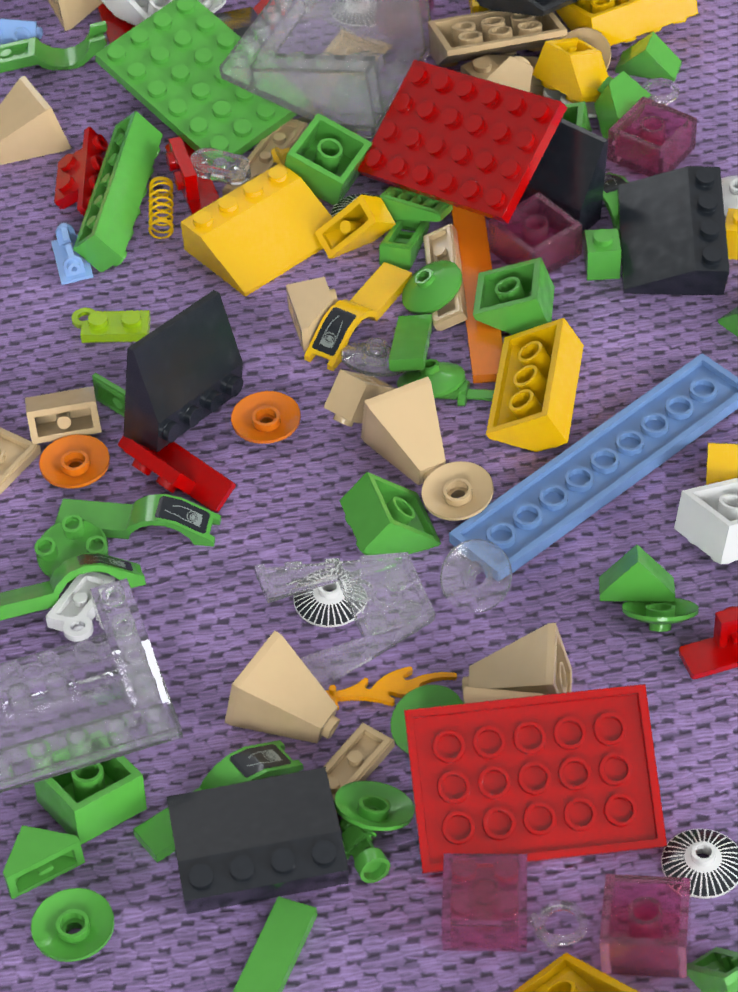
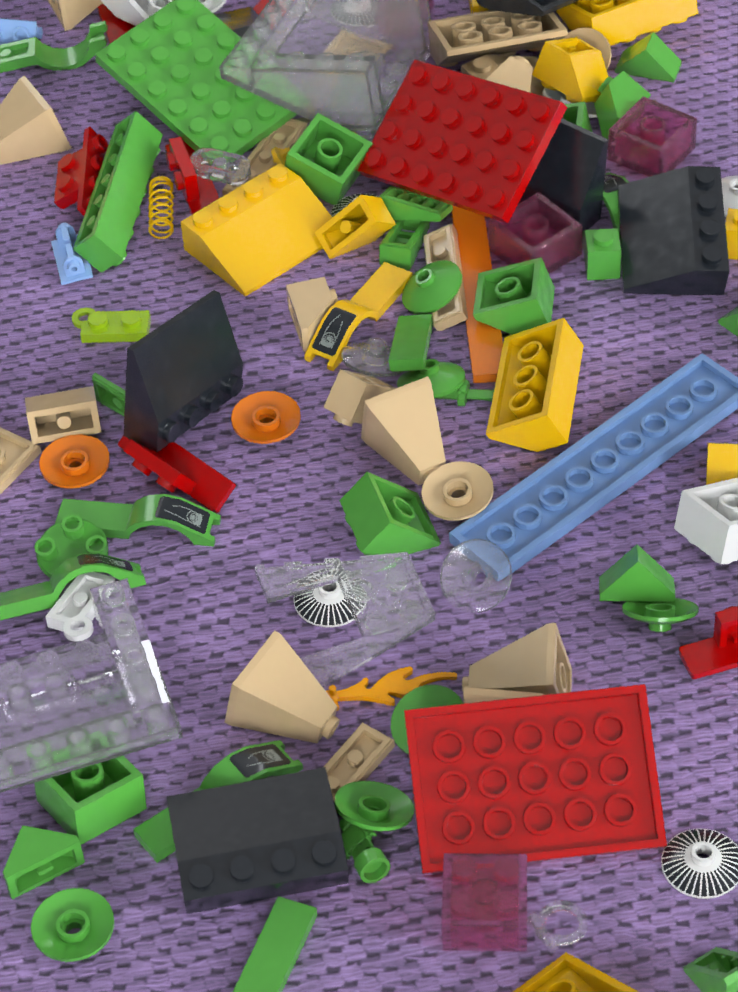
(645, 925): clear pink brick -> none
(663, 99): clear piece -> none

